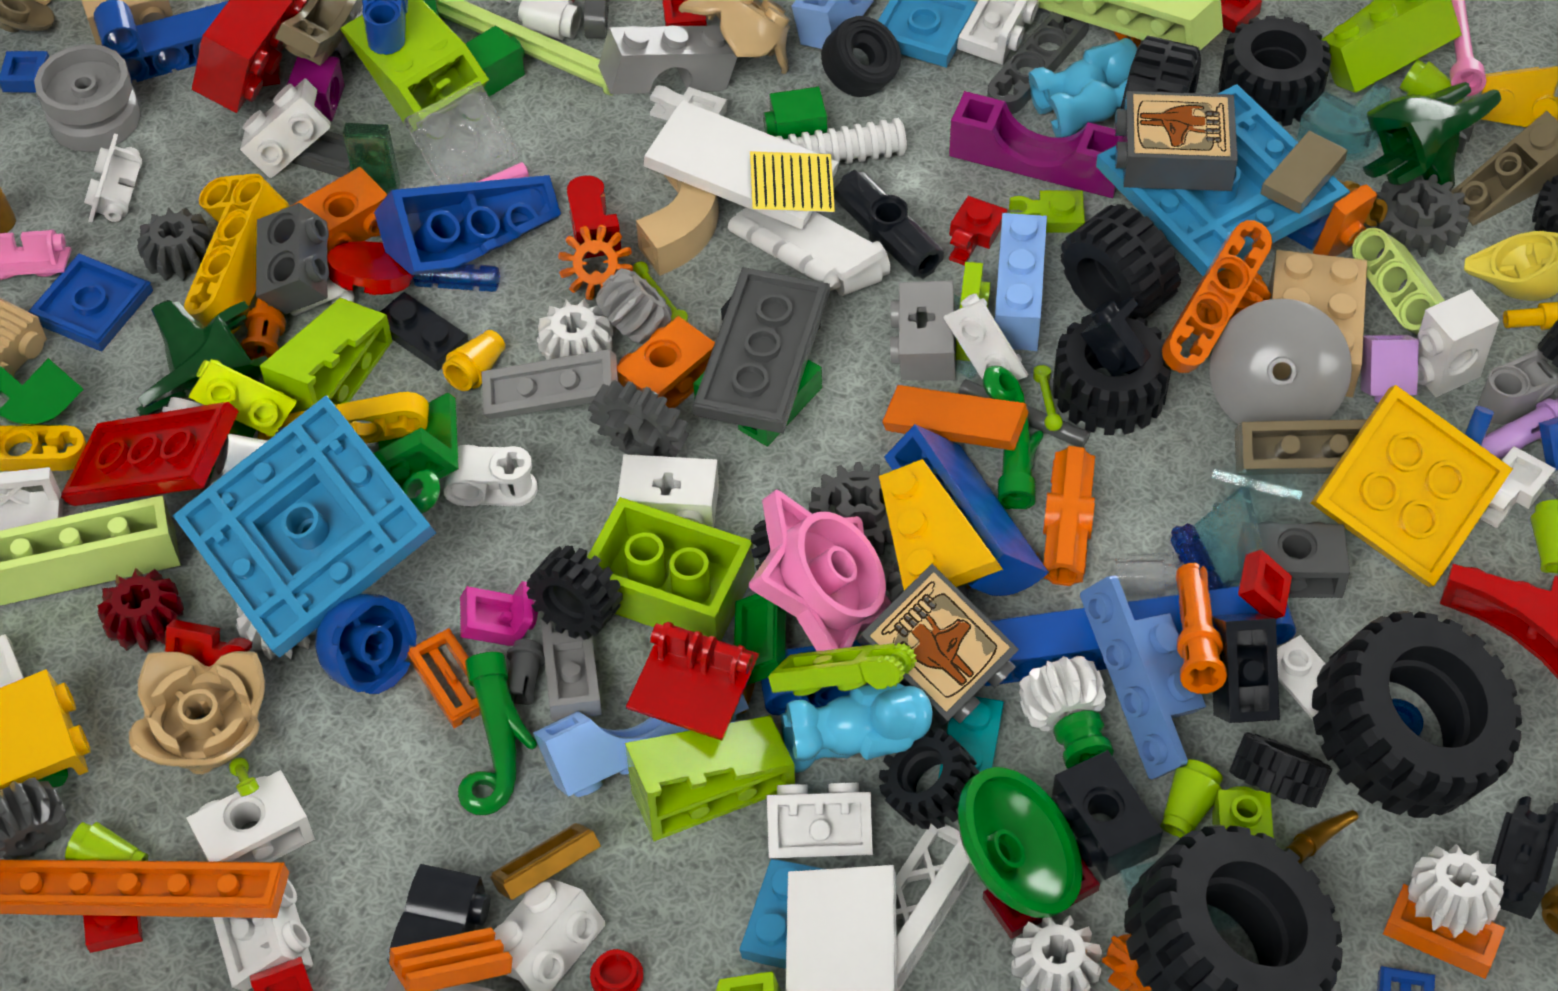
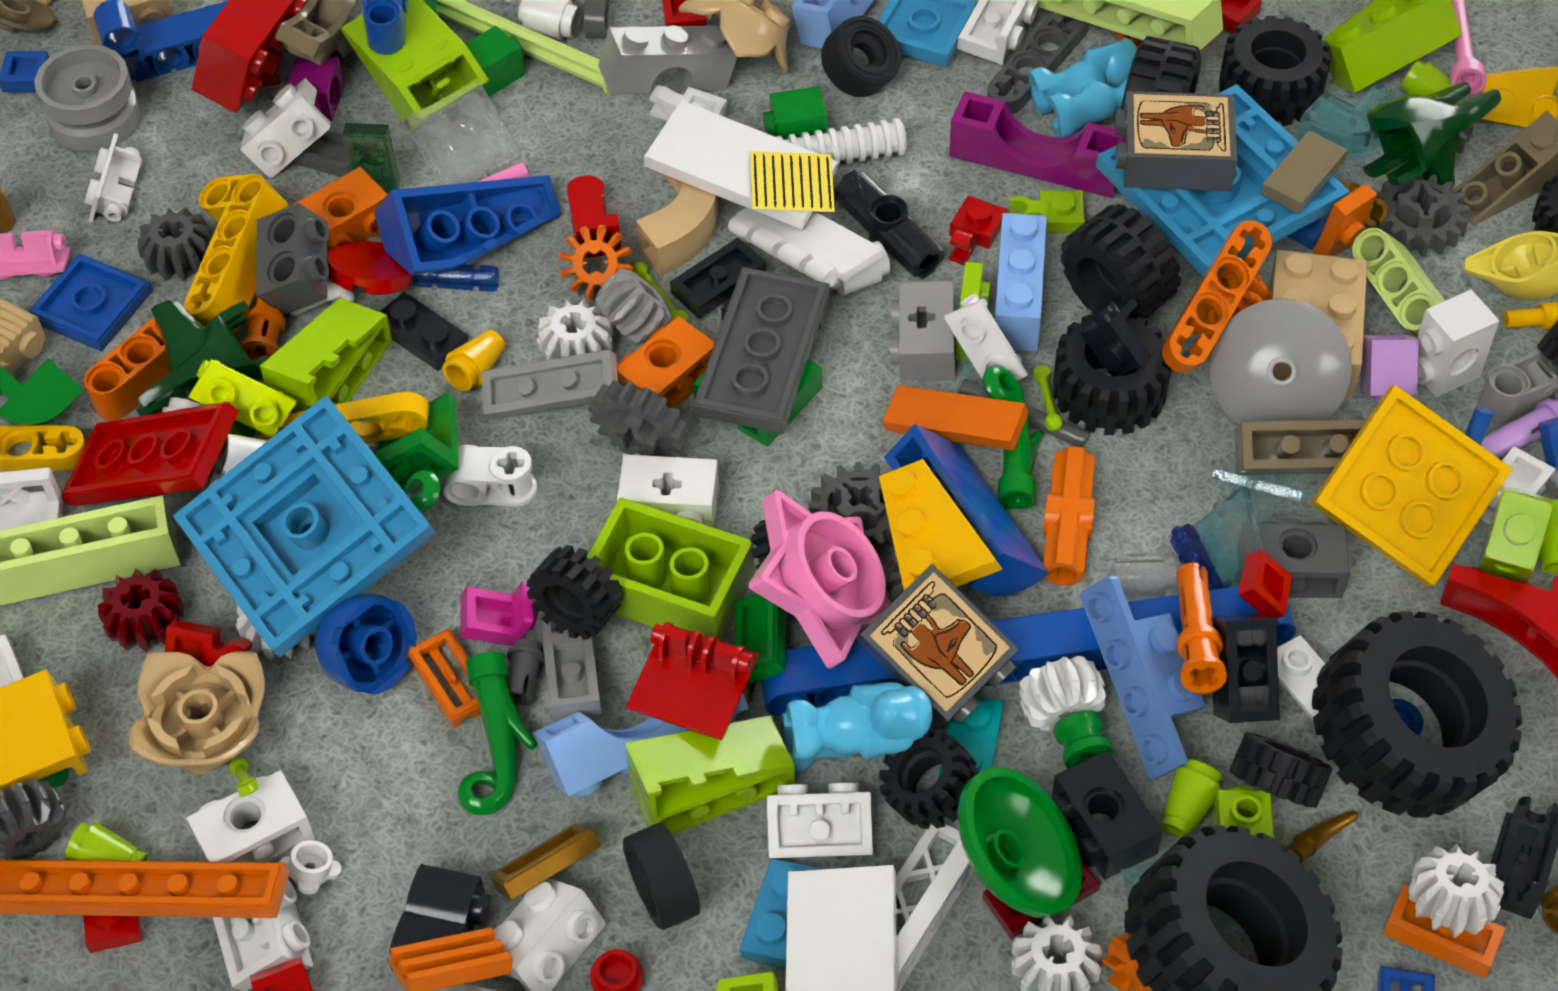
(127, 372): none -> orange beam
(311, 855): none -> white plate
(661, 876): none -> black tyre
(714, 277): none -> black plate
(843, 668): lime hinge -> none
(1515, 534): none -> lime torso

